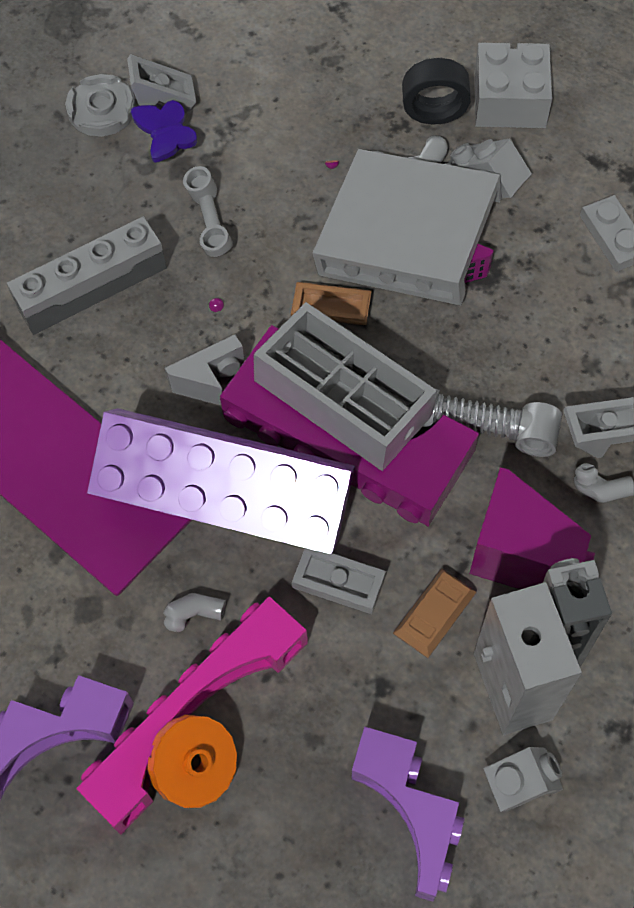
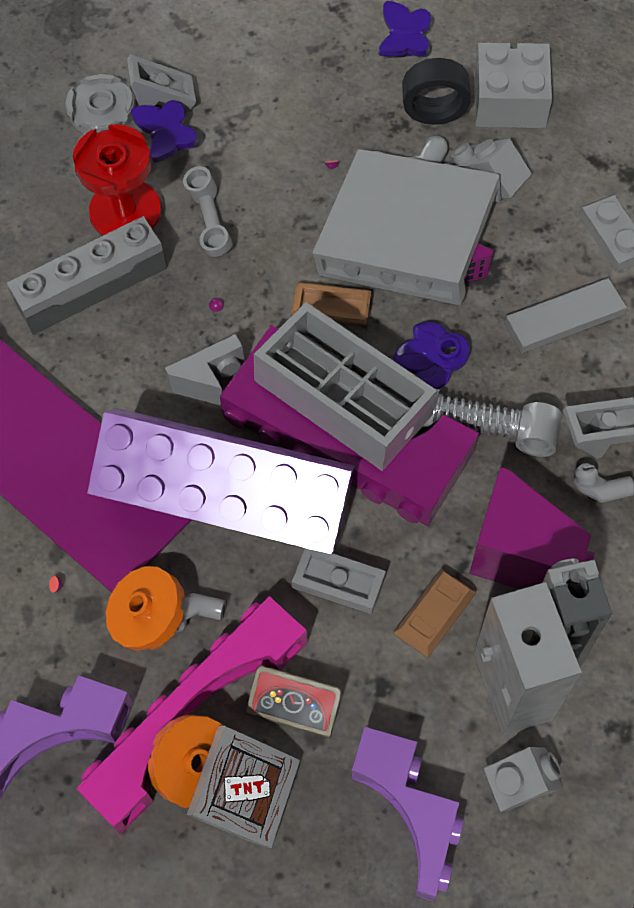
(55, 584): none -> coral piece
(115, 169): none -> red piece
(145, 609): none -> orange plate
(243, 787): none -> light grey tile
(294, 701): none -> slope
(405, 31): none -> dark purple animal
(427, 356): none -> dark purple plate
(565, 315): none -> light grey tile

